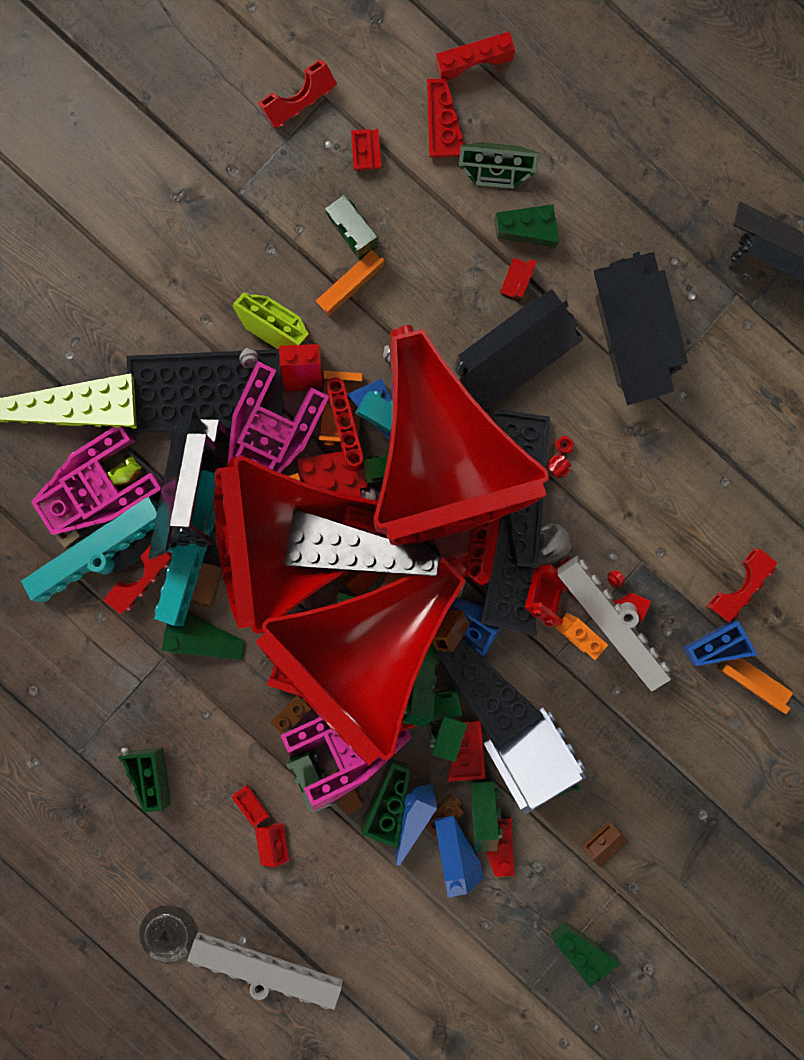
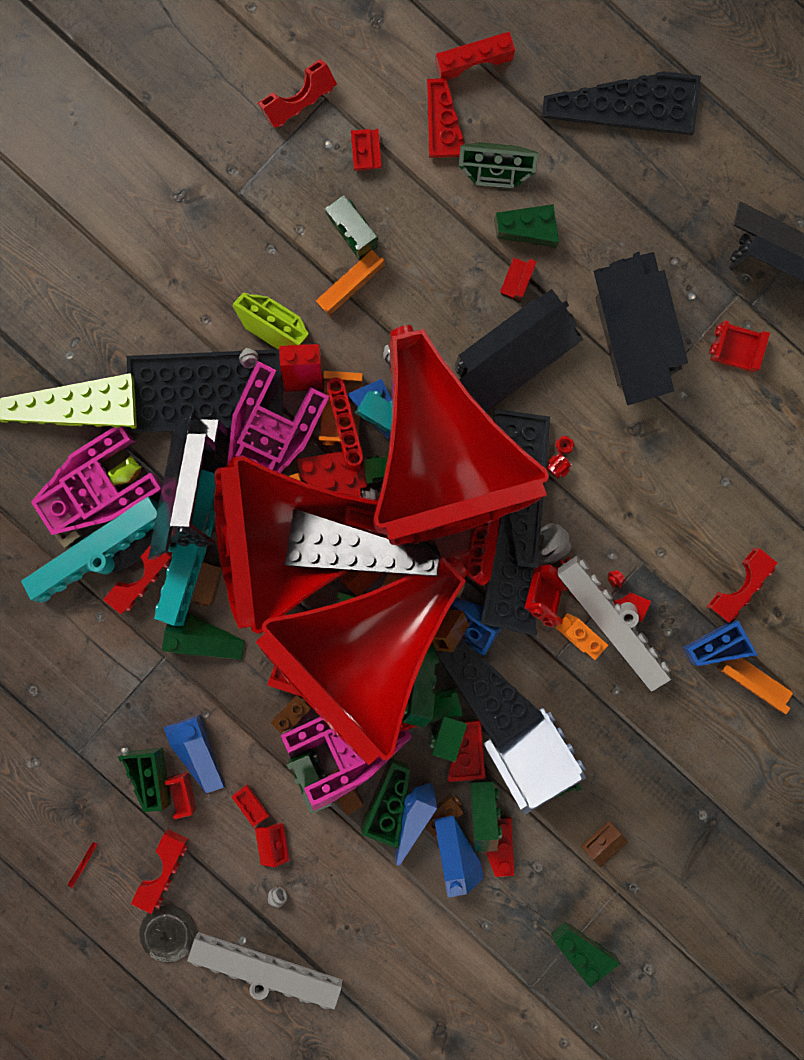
(82, 865): none -> red piece
(169, 850): none -> red arch
(182, 795): none -> red panel
(194, 749): none -> blue wedge
(277, 897): none -> light grey plate
(650, 103): none -> black wing
(739, 347): none -> red panel

